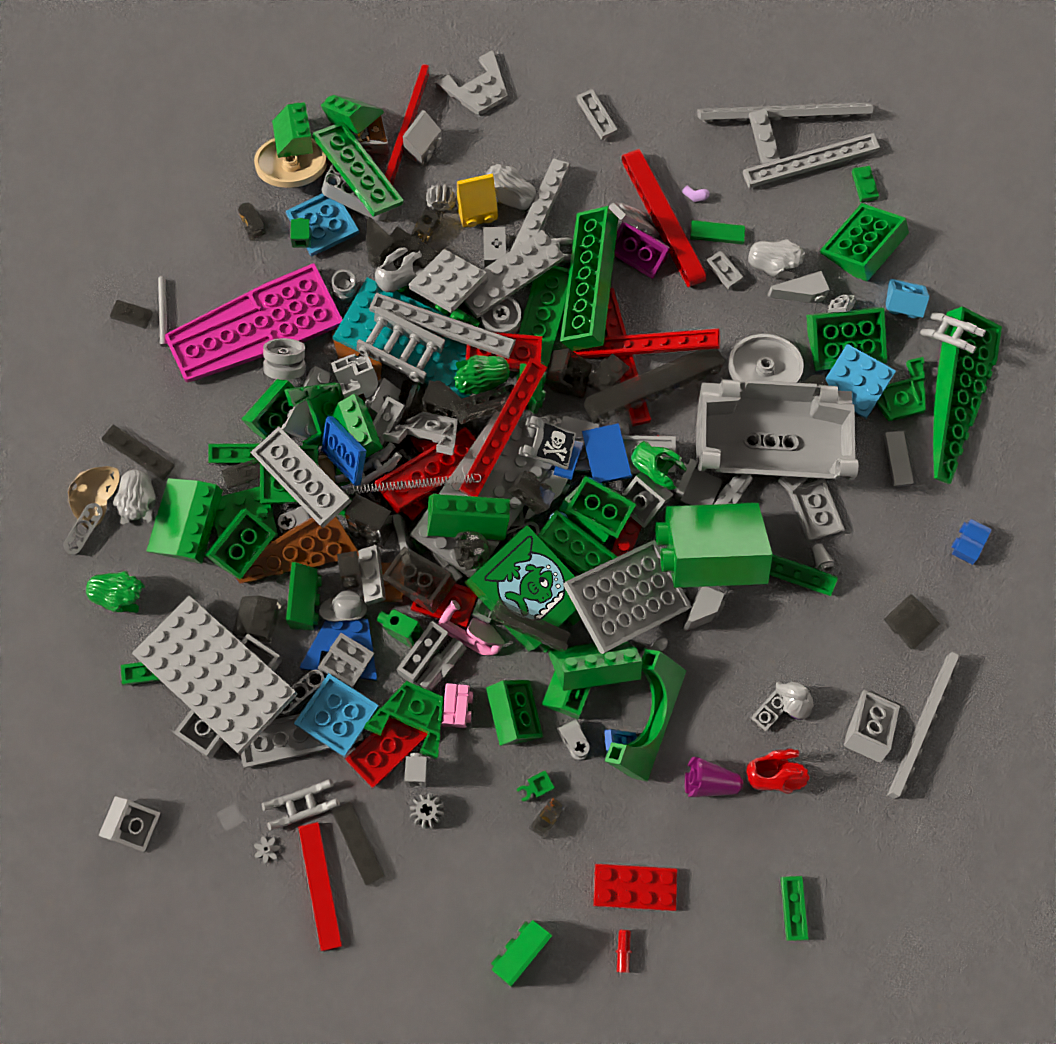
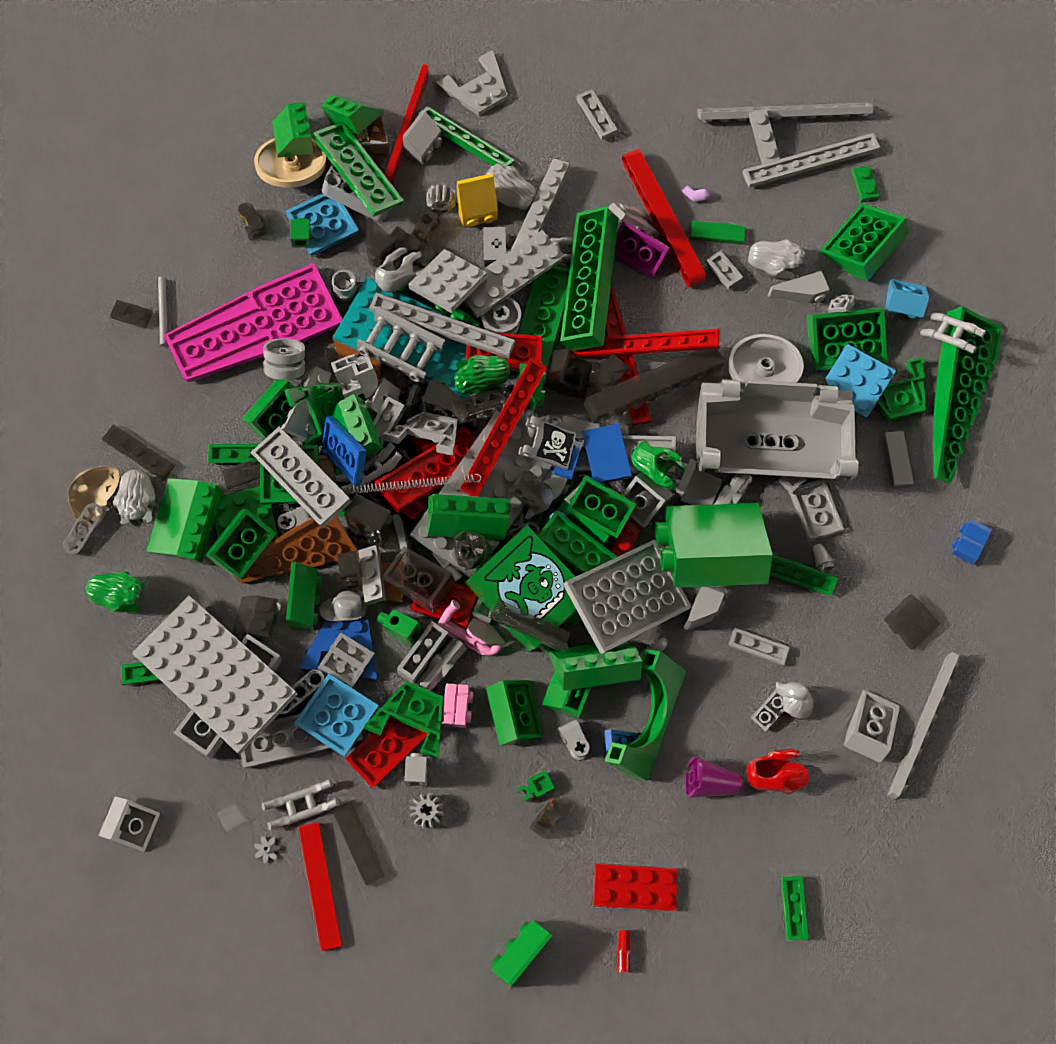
(468, 140): none -> green plate
(759, 646): none -> light grey tile

